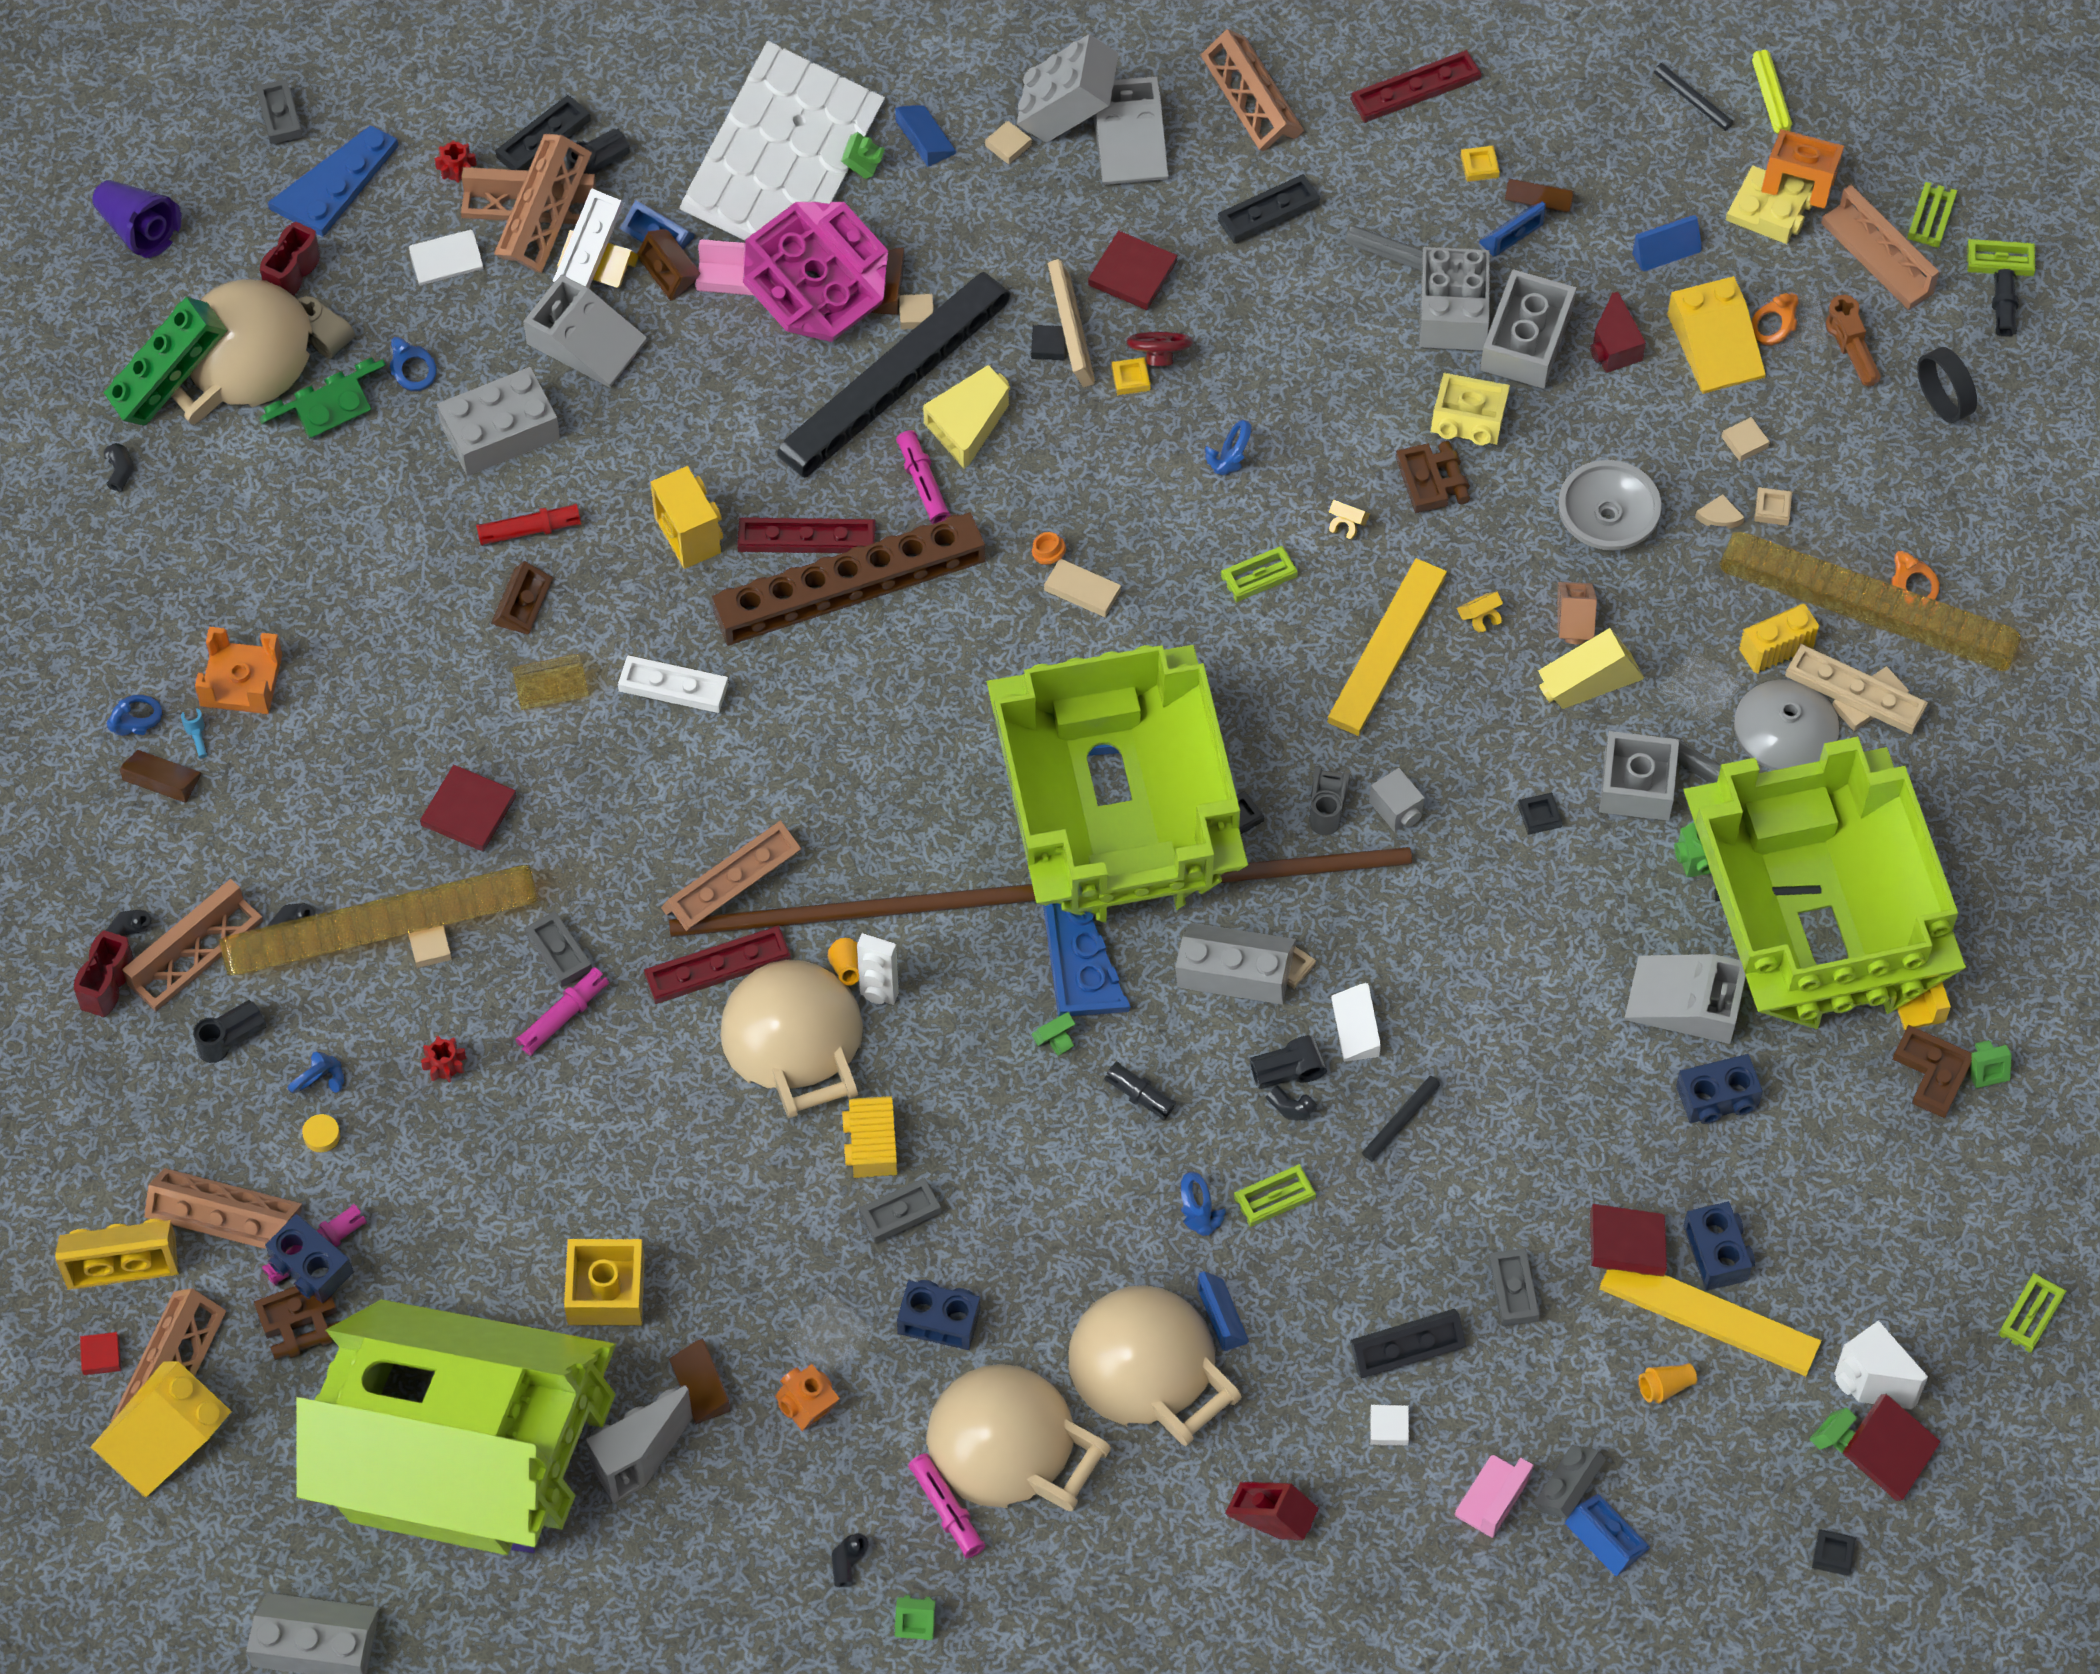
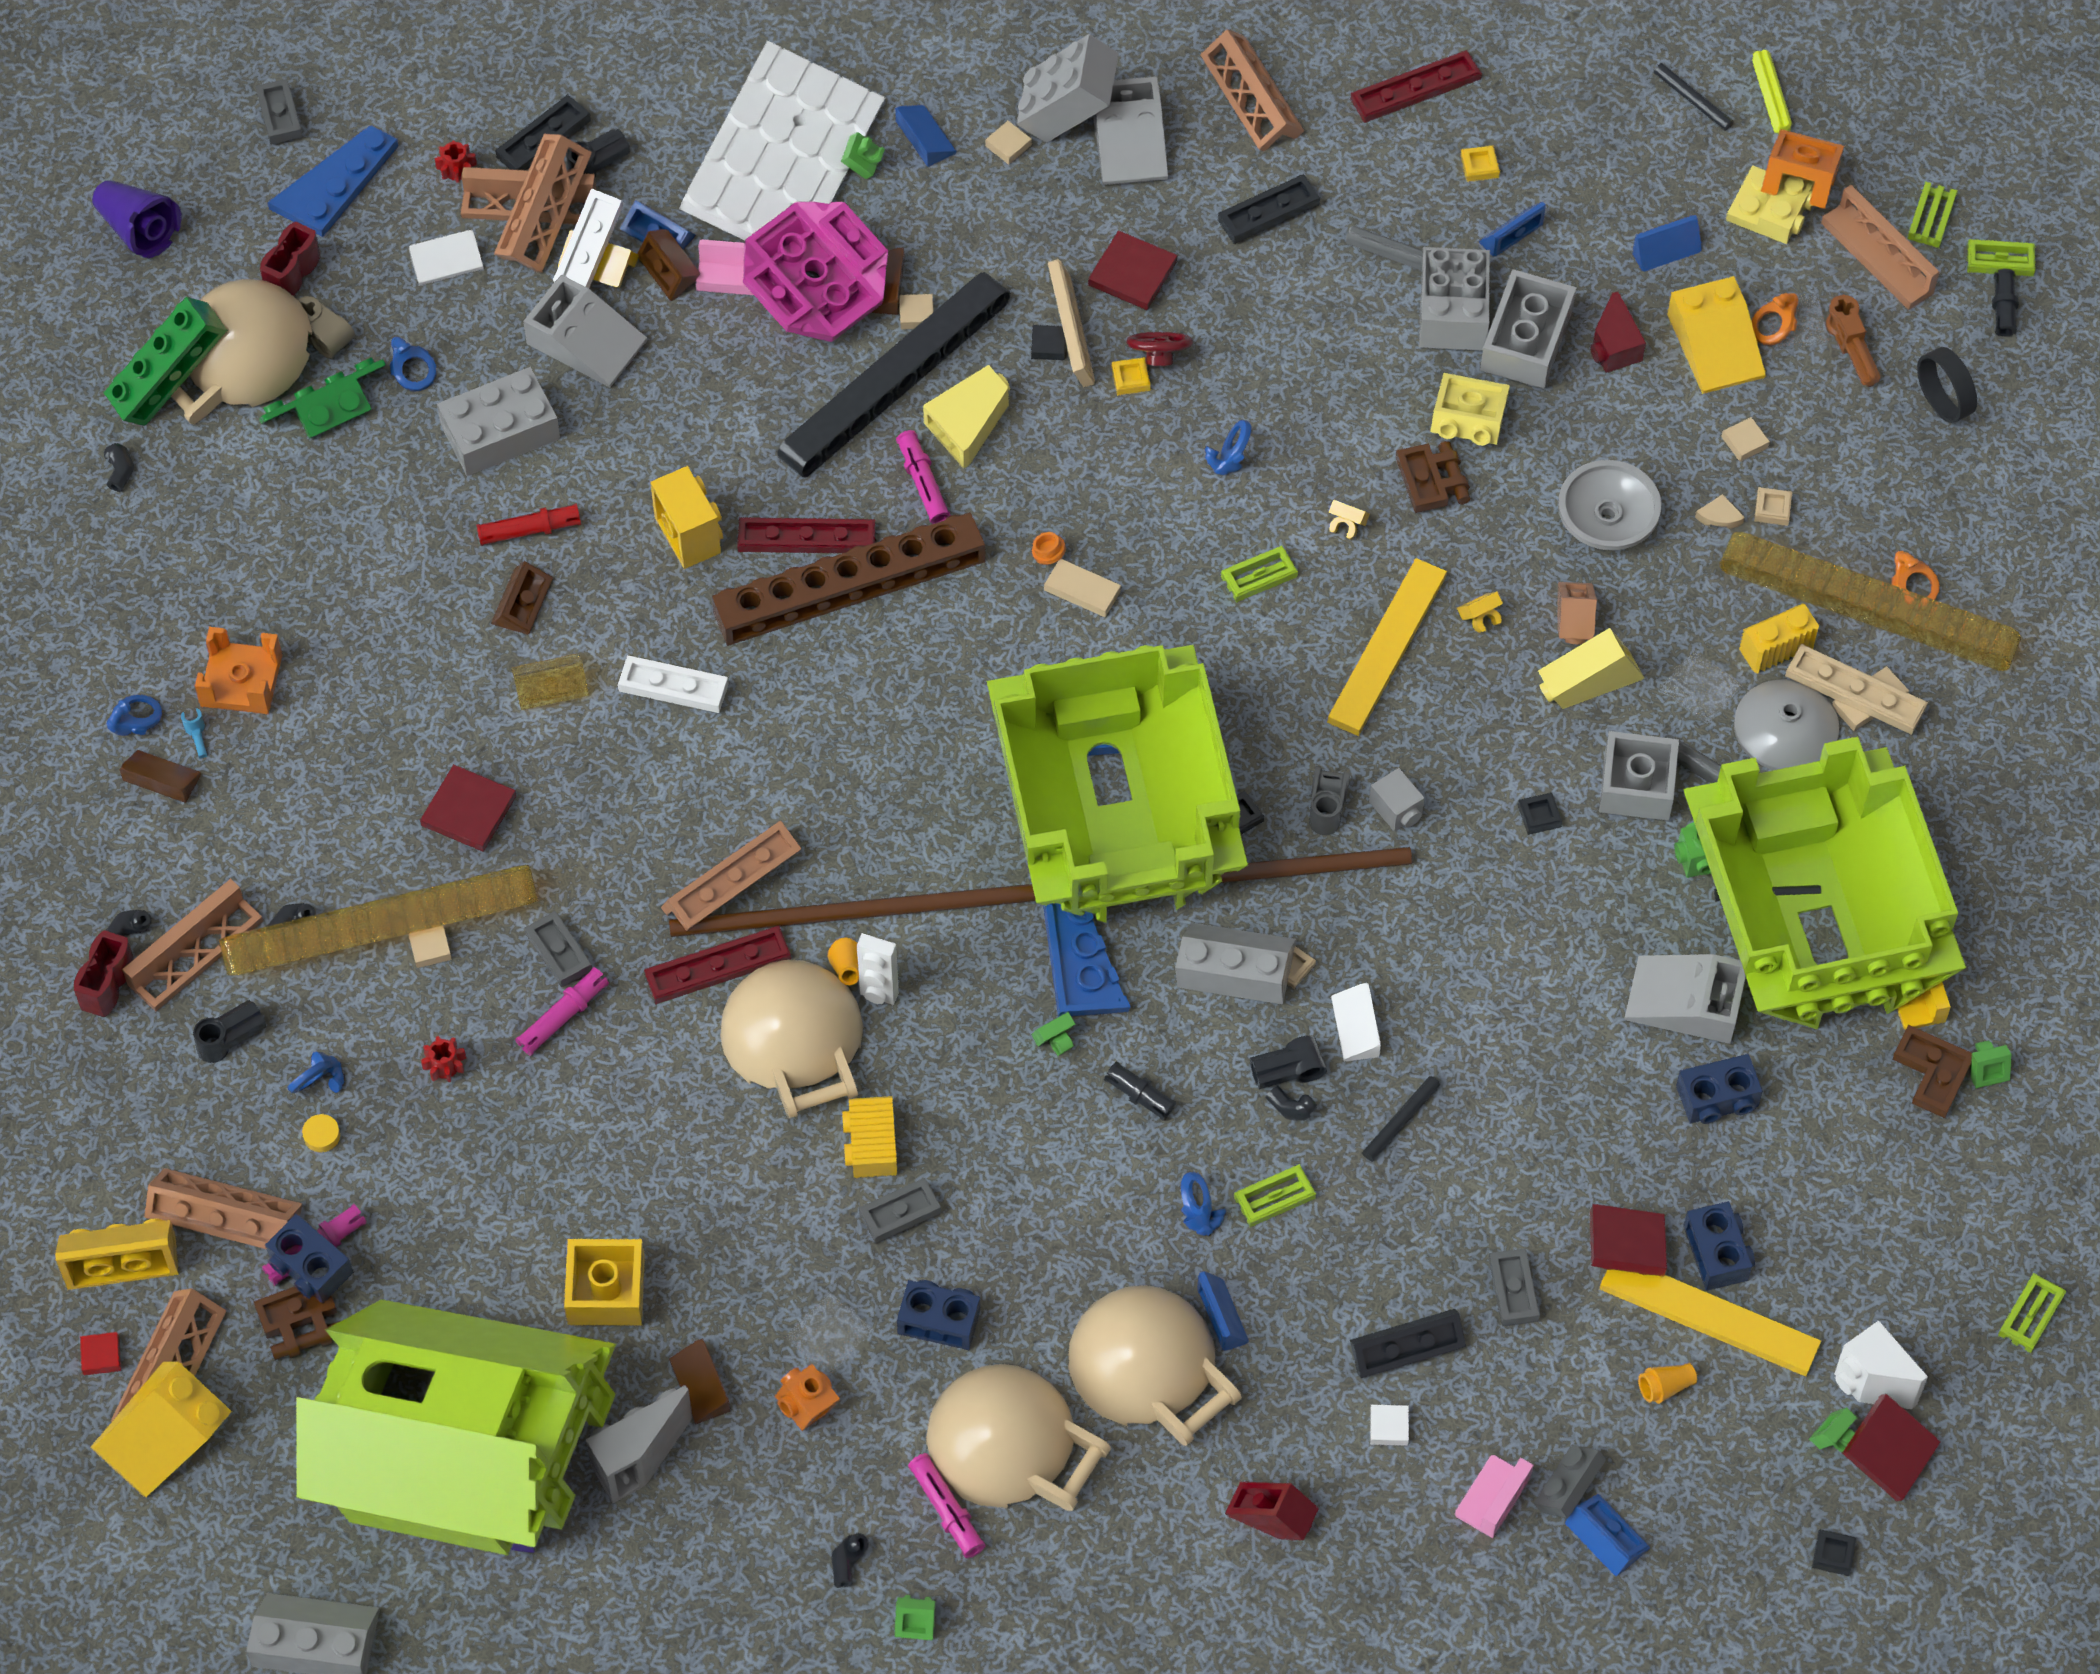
(1534, 193): reddish brown slope -> none

